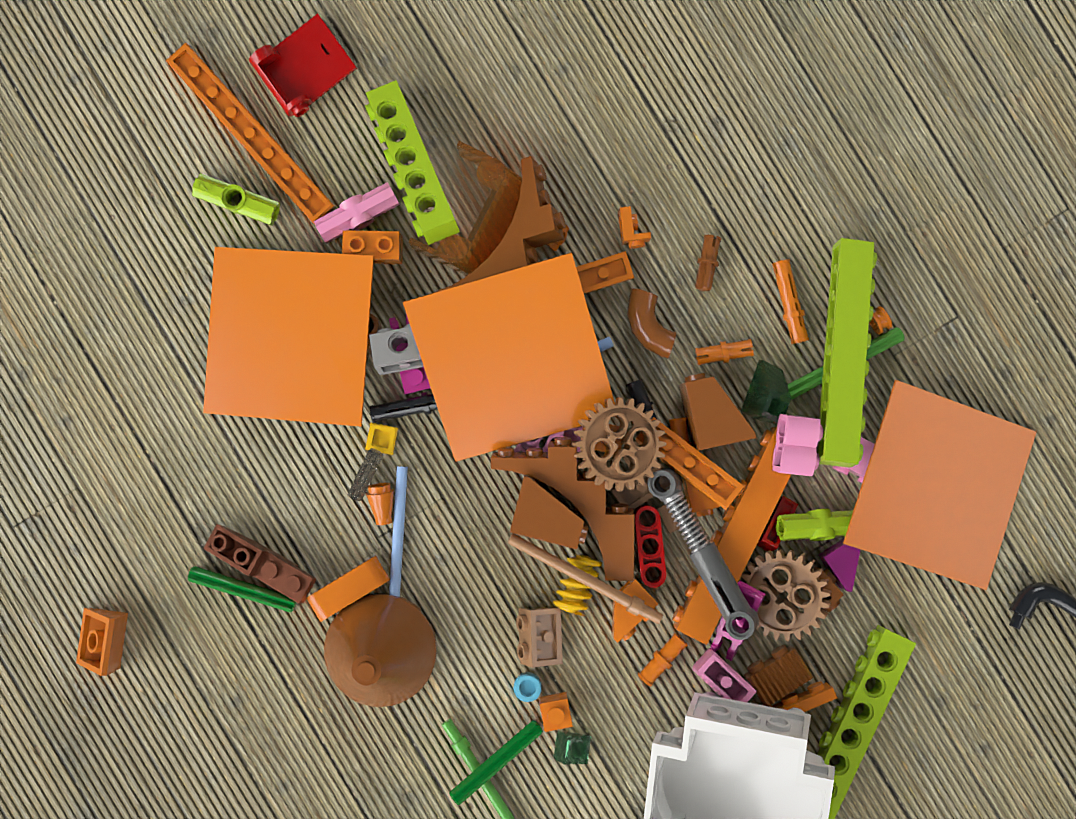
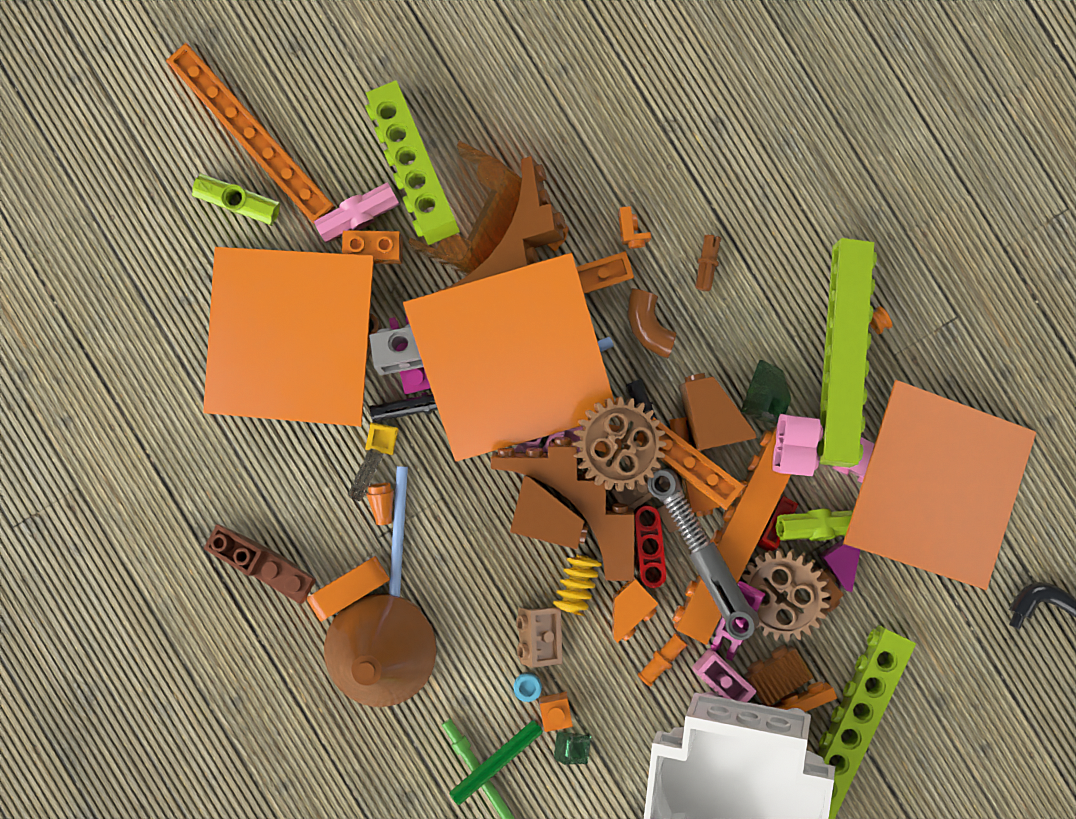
(101, 640): orange slope -> none
(241, 589): green axle -> none
(300, 69): red door -> none
(634, 604): medium nougat bar -> none
(724, 352): orange pin -> none
(792, 309): orange pin -> none
(877, 346): bright green axle -> none

